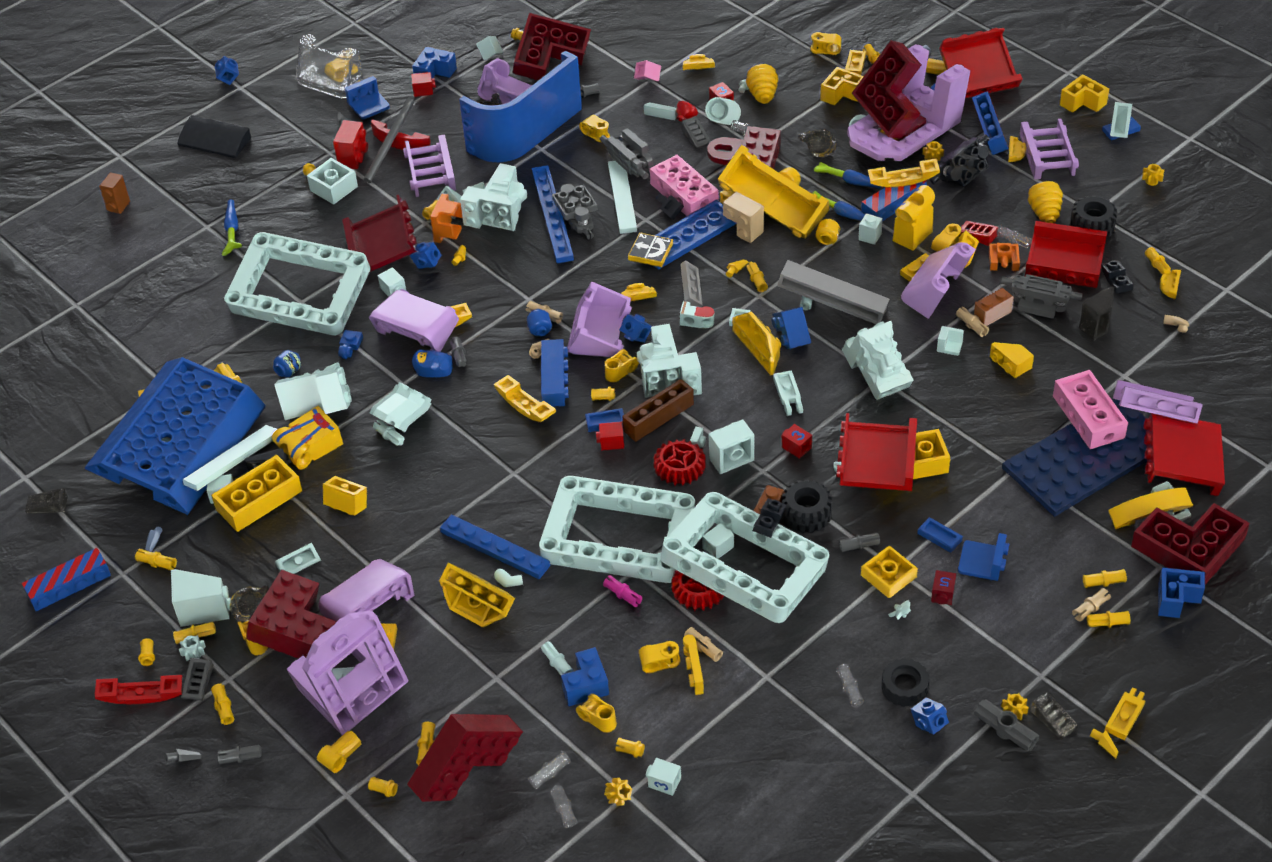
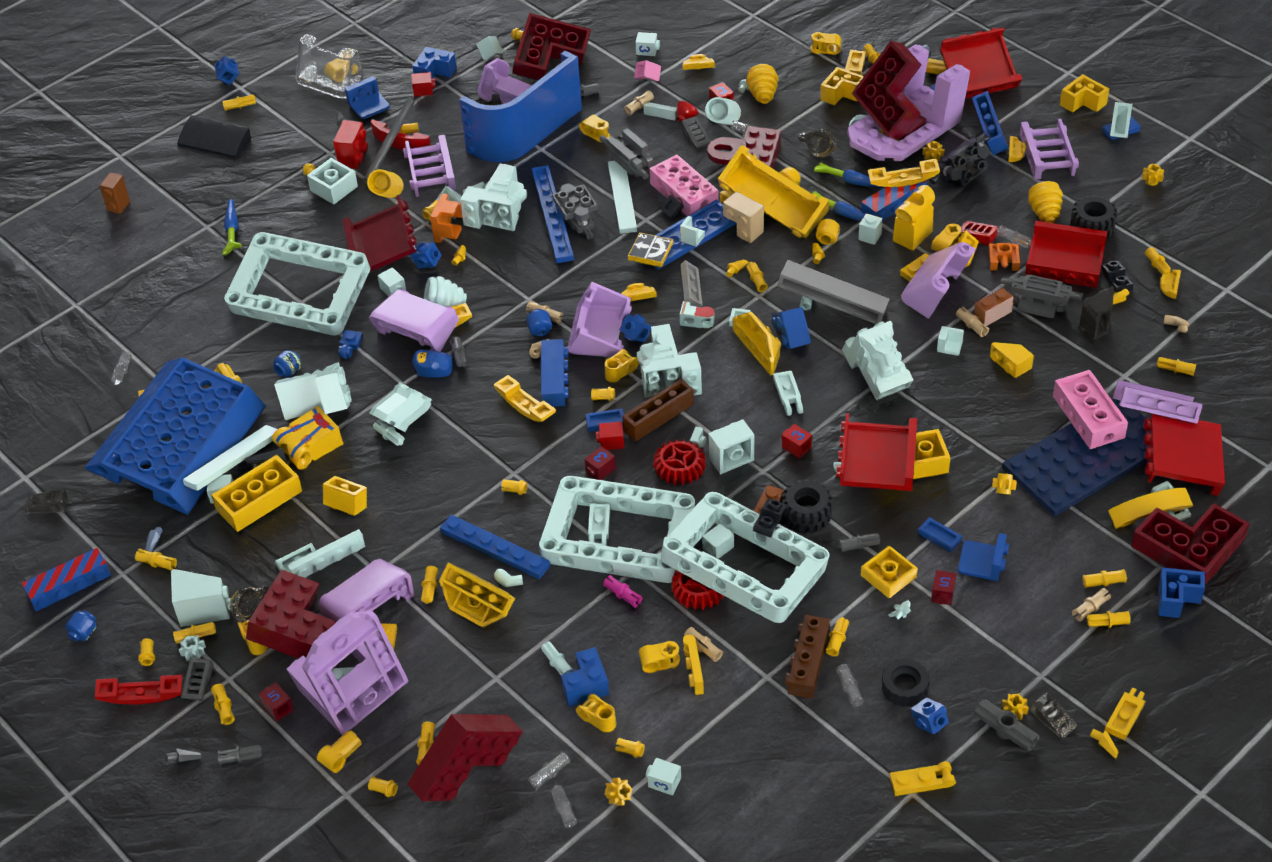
(81, 626): none -> blue head
(121, 368): none -> clear axle
(239, 102): none -> yellow axle
(276, 702): none -> dark red brick
(327, 555): none -> light aqua plate
(385, 183): none -> yellow cap
(409, 128): none -> yellow pin
(429, 584): none -> yellow axle
(444, 292): none -> light aqua piece
(514, 486): none -> yellow pin
(599, 523): none -> light aqua hinge
(600, 464): none -> dark red brick
(638, 102): none -> tan pin
(647, 44): none -> light aqua brick
(691, 234): none -> light aqua panel
(808, 656): none -> reddish brown brick
(817, 253): none -> yellow bar
(837, 636): none -> yellow axle
(922, 779): none -> yellow plate
(1004, 483): none -> yellow gear
(1120, 296): none -> yellow bar
(1176, 366): none -> yellow axle

